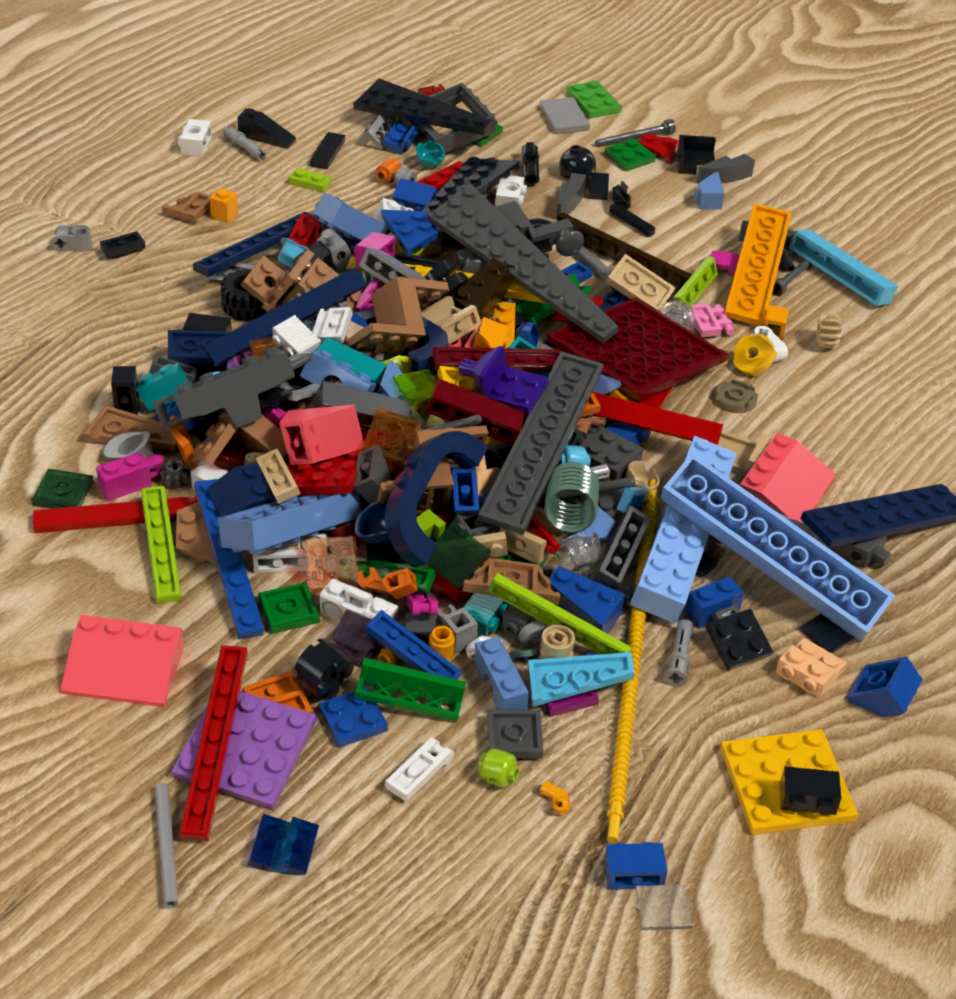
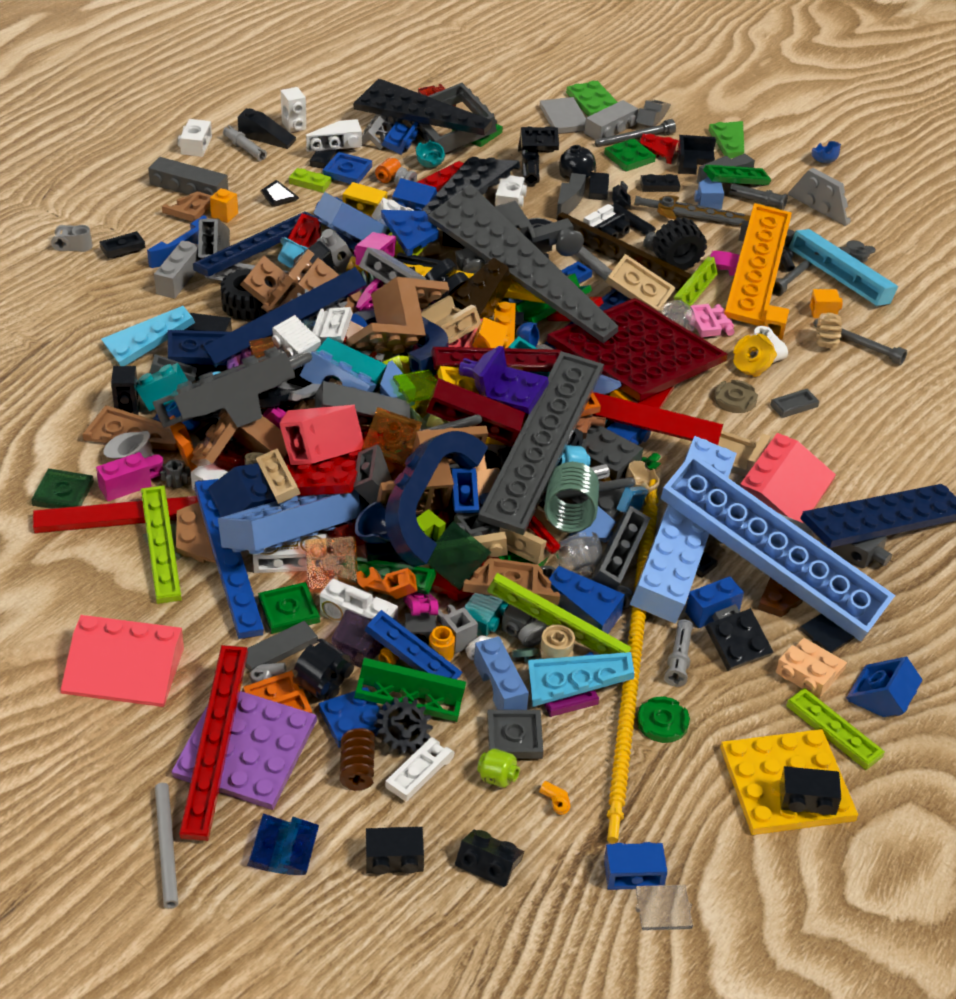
(141, 338): none -> medium azure wing
(161, 251): none -> blue slope
(176, 270): none -> light grey brick
(185, 177): none -> dark grey brick
(212, 238): none -> dark grey torso
(266, 671): none -> light grey arm
(278, 194): none -> piece
(281, 645): none -> dark grey tile
(293, 109): none -> white brick
(335, 136): none -> white slope
(347, 168): none -> blue plate
(357, 759): none -> reddish brown piece
(363, 197): none -> yellow brick
(394, 850): none -> black brick
(395, 734): none -> black gear
(488, 857): none -> black bracket
(538, 138): none -> black bracket
(608, 221): none -> hips
(611, 120): none -> light grey brick
(647, 243): none -> dark grey bush
(650, 462): none -> green hand
(652, 112): none -> dark grey slope
(660, 183): none -> black plate
(663, 719): none -> green tile
(669, 206): none -> dark grey sword
(680, 243): none -> black tyre
(729, 137): none -> bright green wing
(735, 174): none -> green tile
(767, 198): none -> dark grey pin
(778, 599): none -> reddish brown wing
(794, 403): none -> dark grey tile
(822, 194): none -> light grey wing
(825, 302): none -> light orange brick
(827, 153): none -> blue hair
(835, 728): none -> lime tile
(858, 250): none -> dark grey plate
(897, 355): none -> dark grey piece

